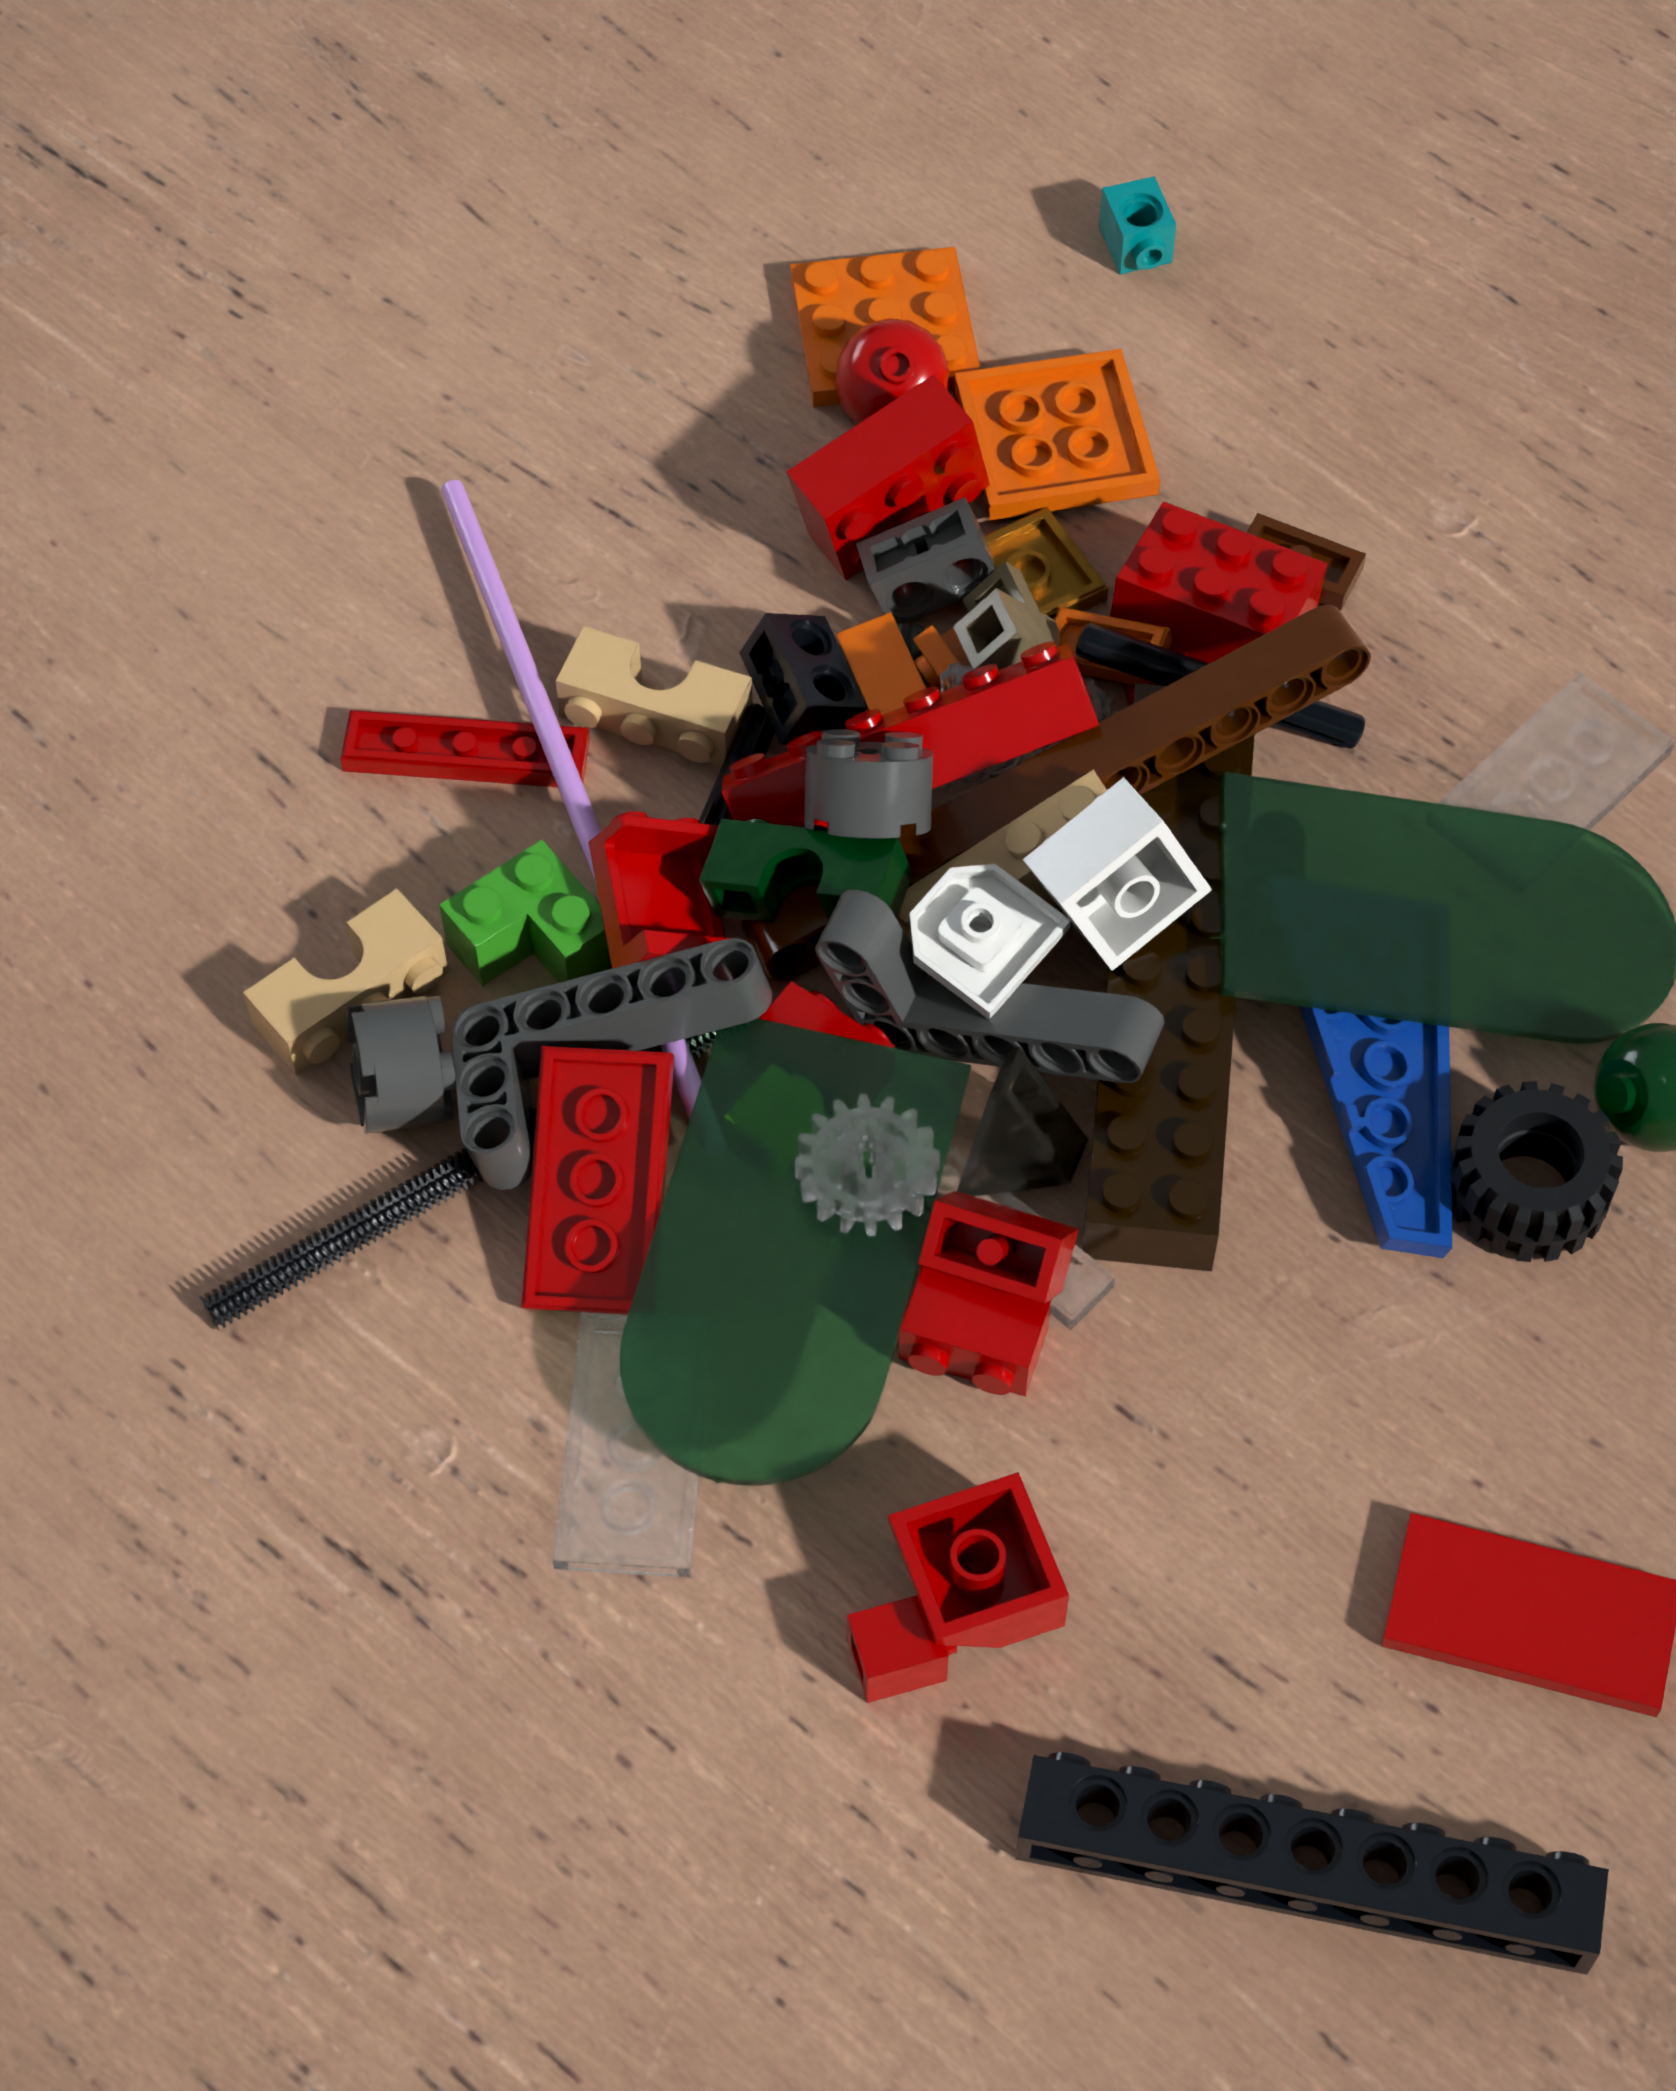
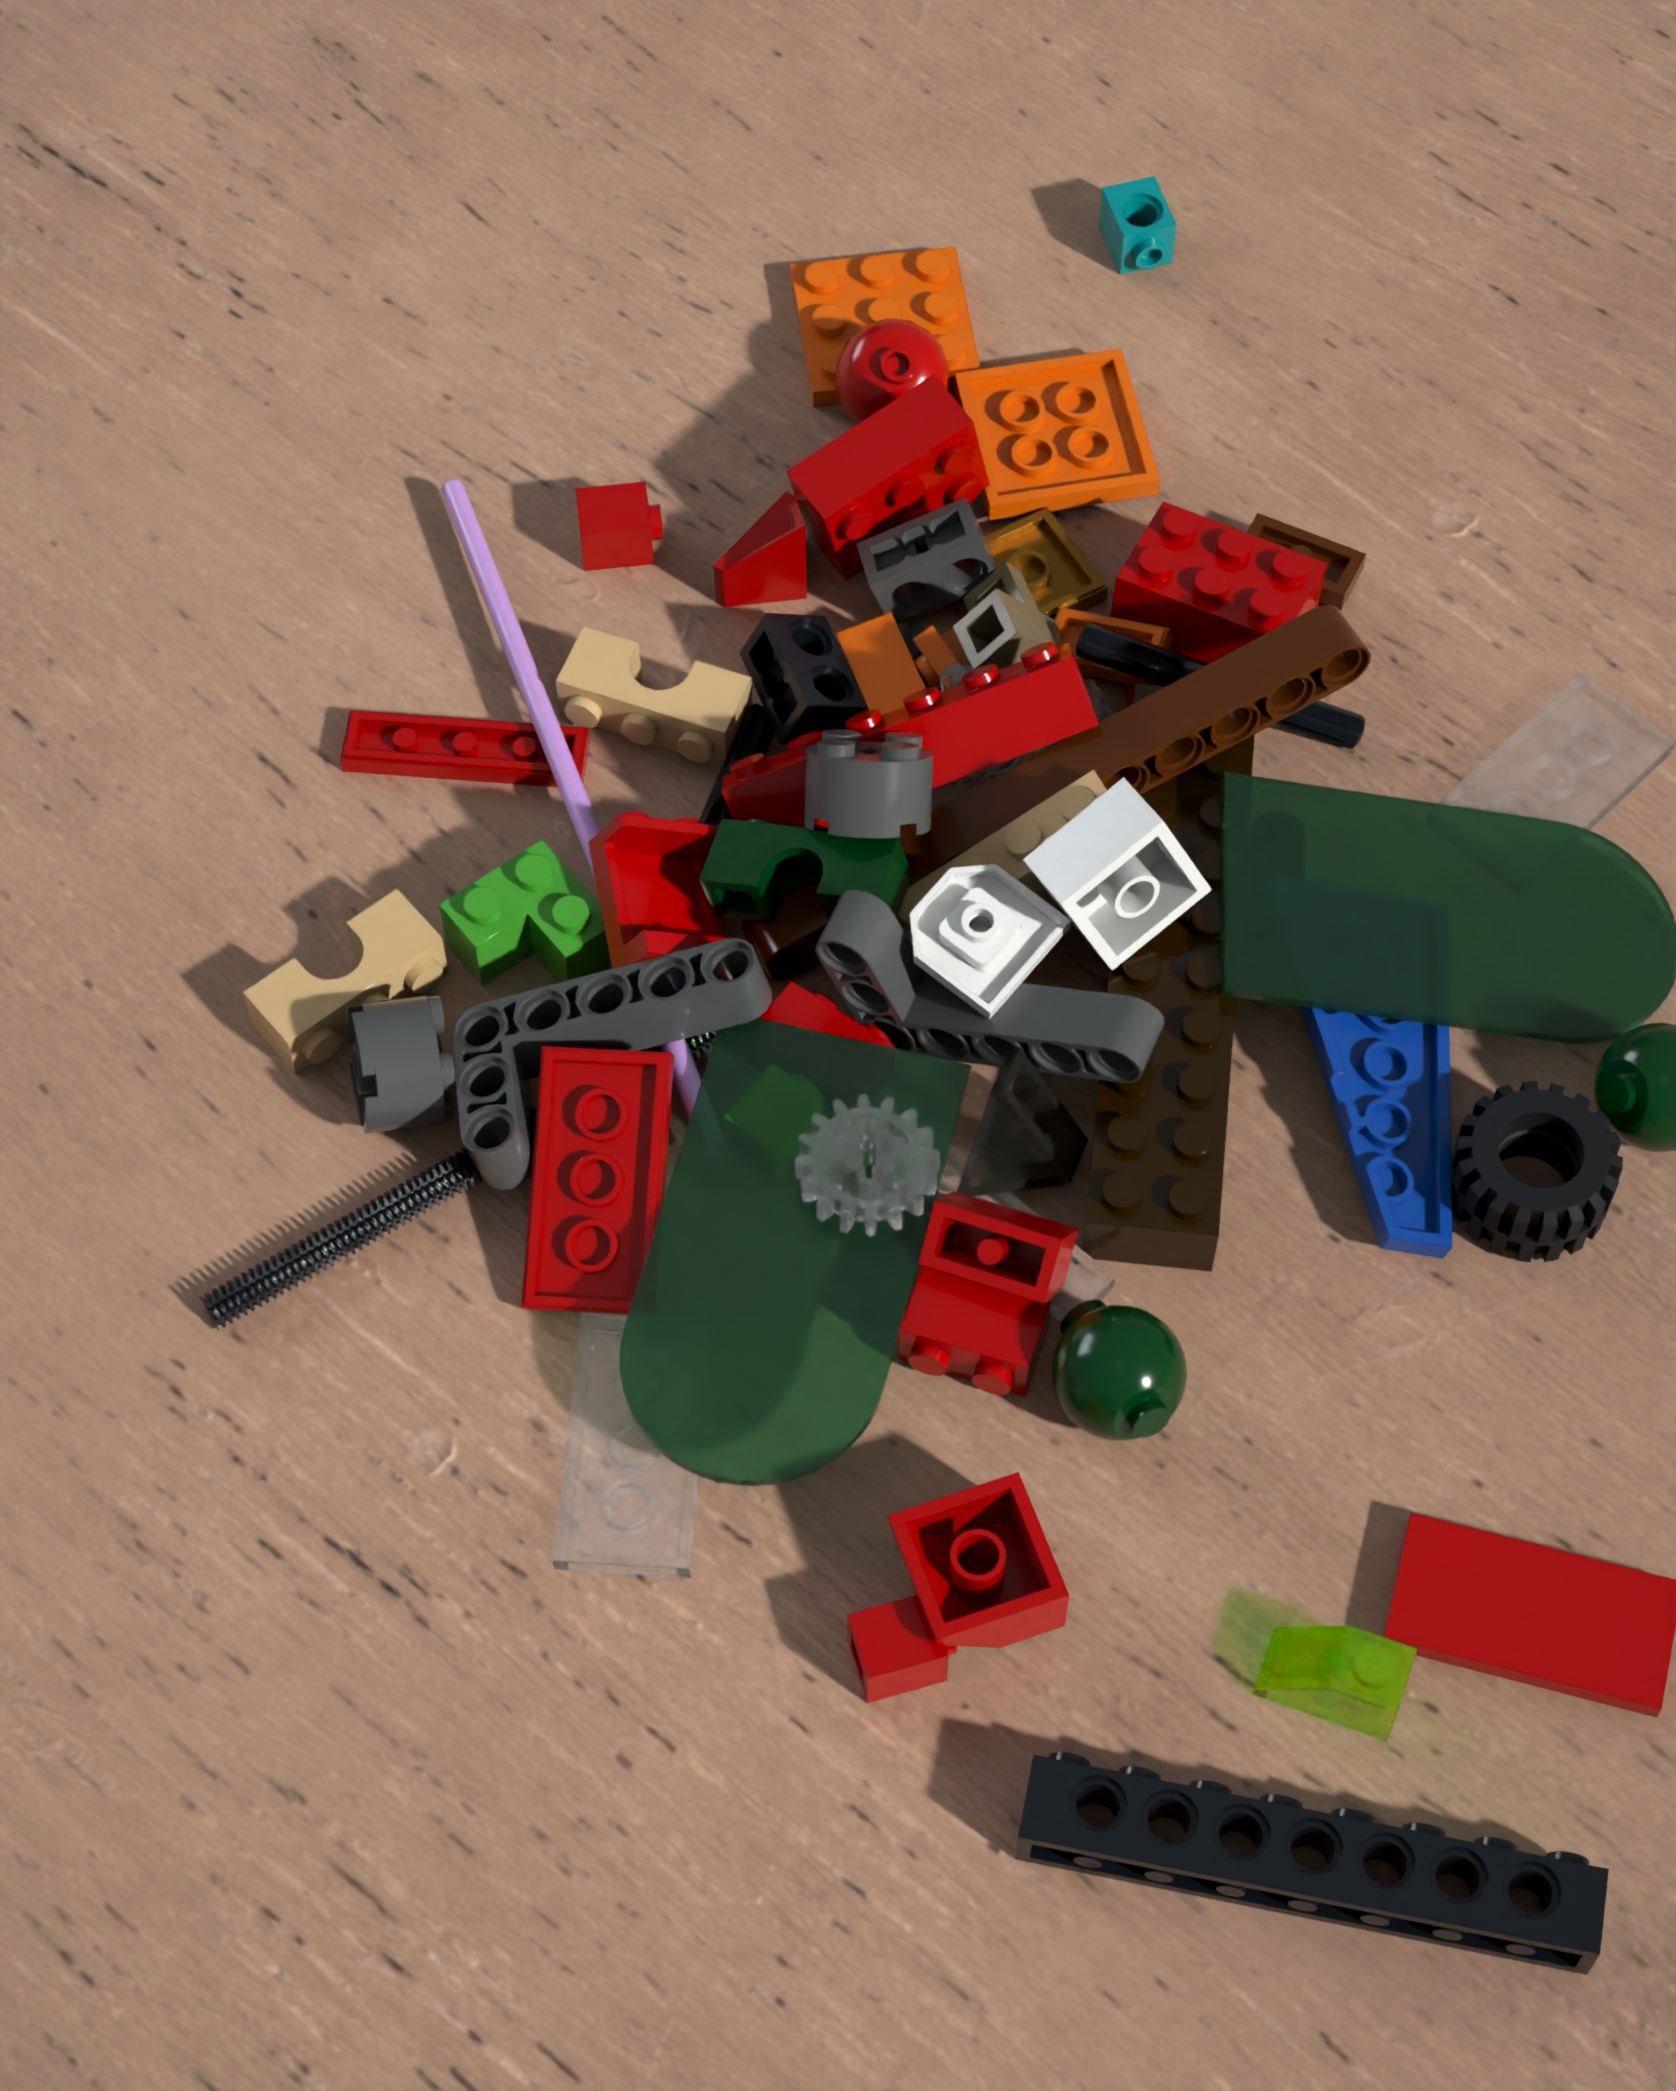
(617, 526): none -> red brick
(766, 560): none -> red slope
(1117, 1371): none -> dark green brick
(1337, 1675): none -> clear neon green slope

